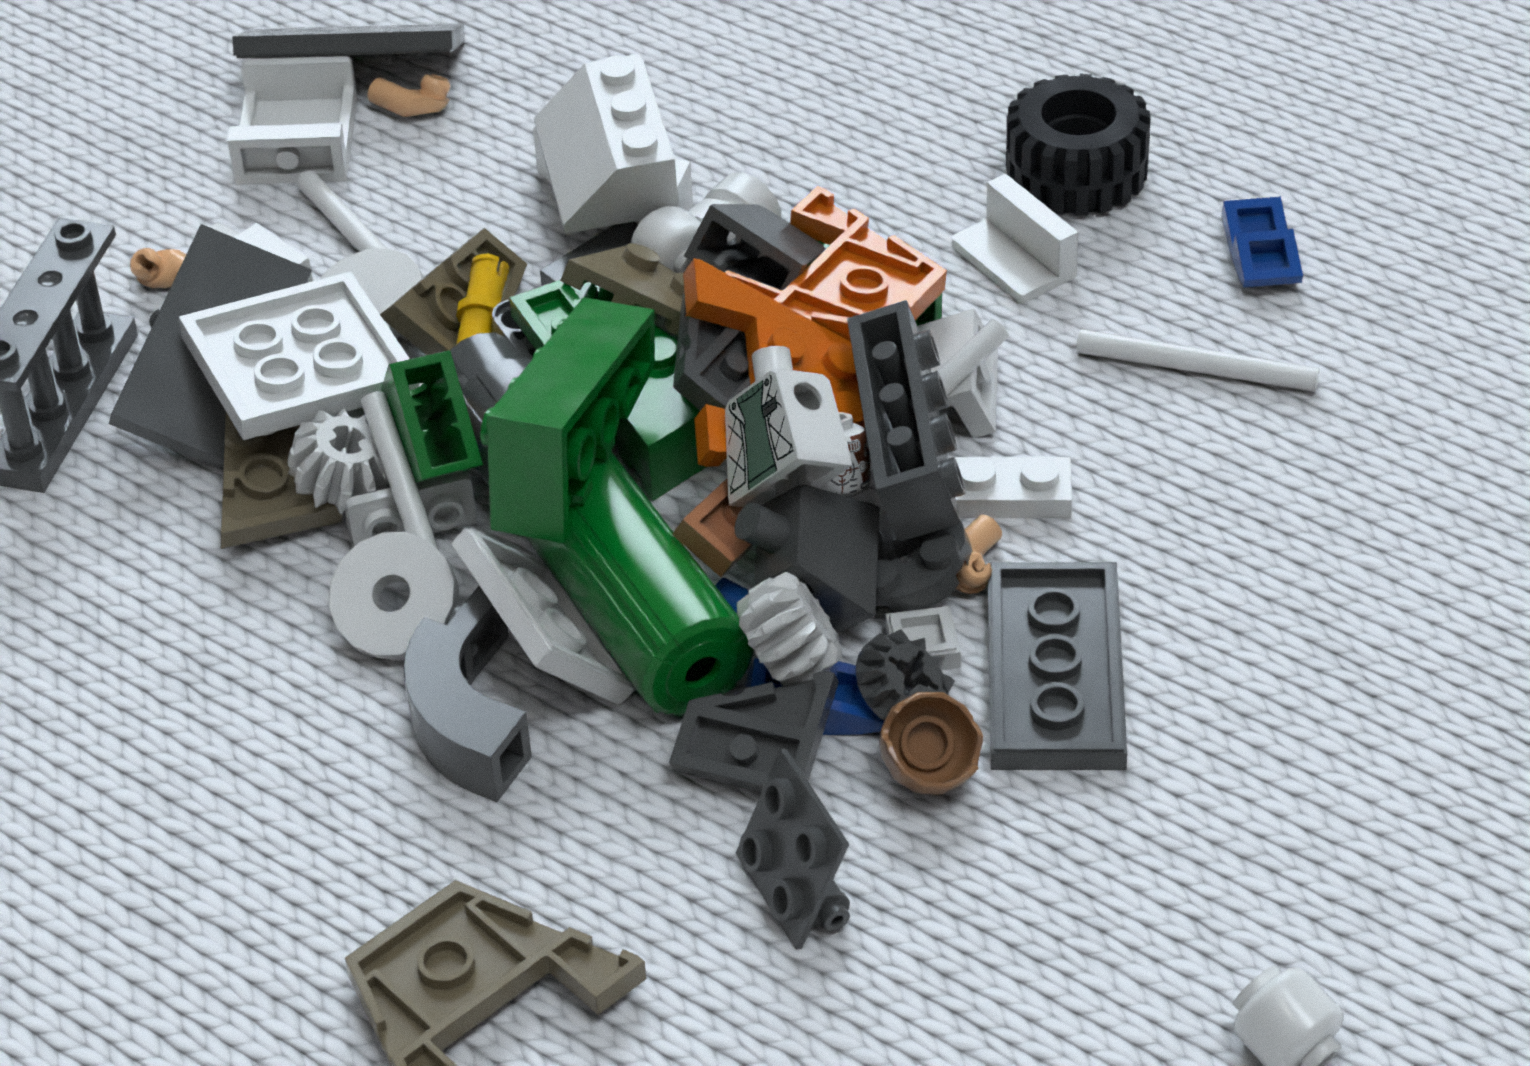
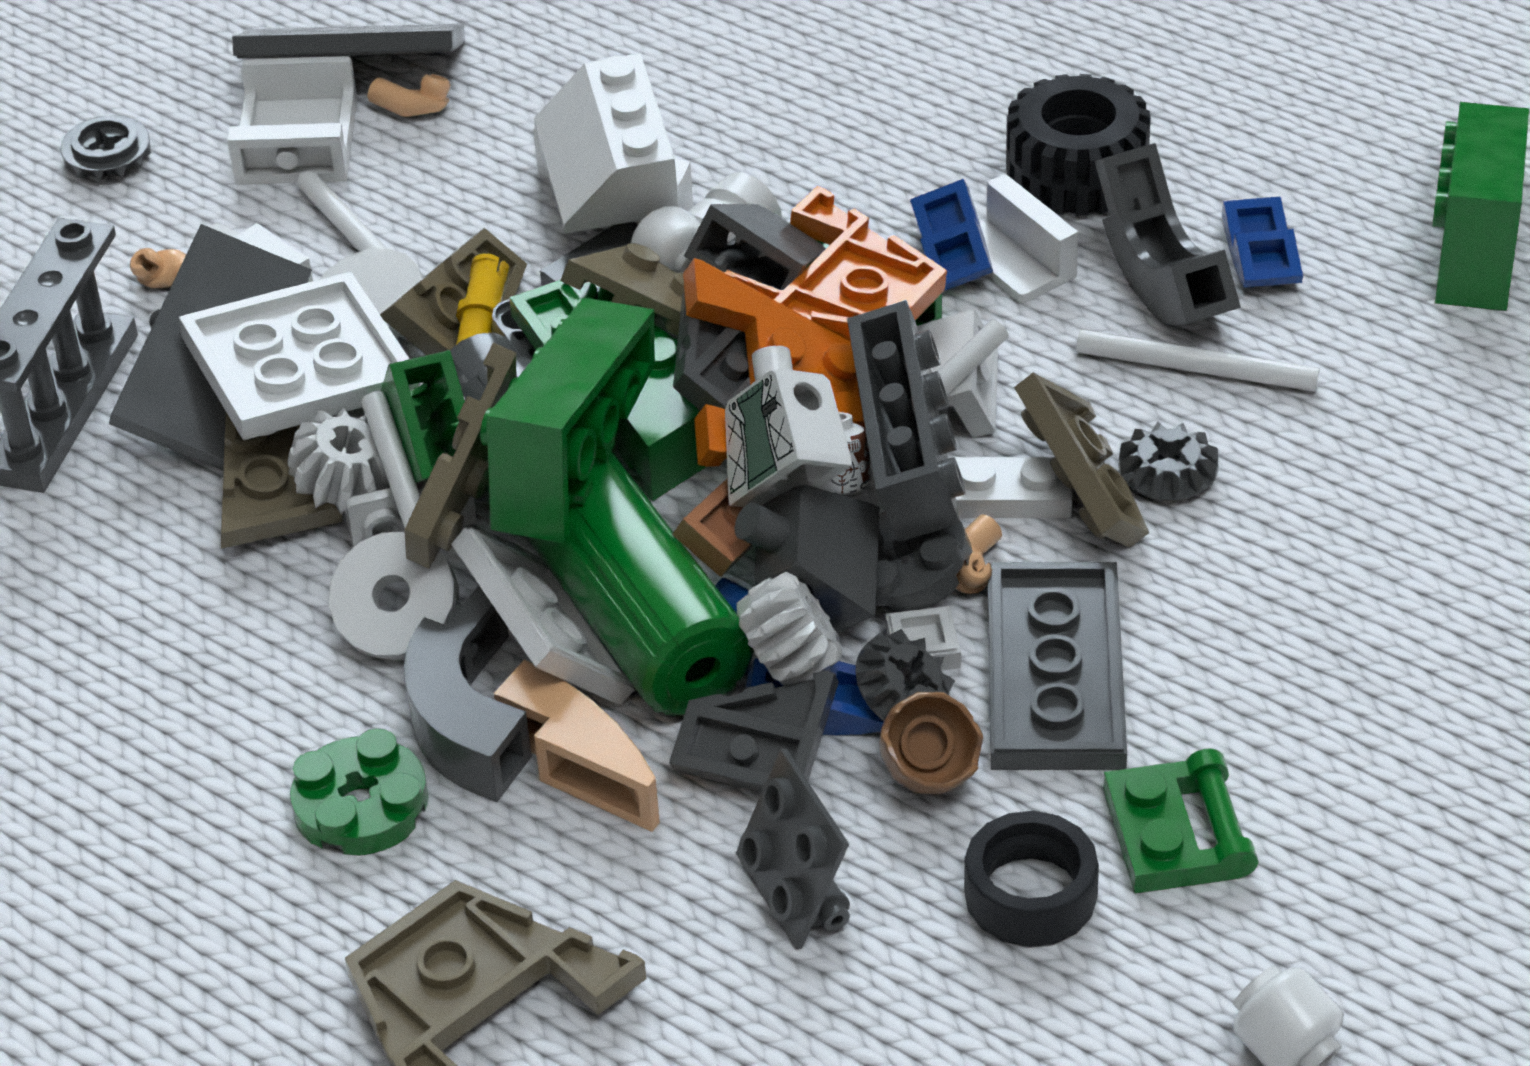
(123, 136): none -> dark grey gear
(352, 763): none -> plate
(456, 478): none -> dark tan wing
(582, 746): none -> light nougat slope
(952, 233): none -> blue slope
(1025, 919): none -> black tyre
(1079, 459): none -> dark tan wing
(1152, 248): none -> dark grey arch
(1157, 830): none -> green plate
(1168, 478): none -> dark grey gear
(1480, 204): none -> green wedge

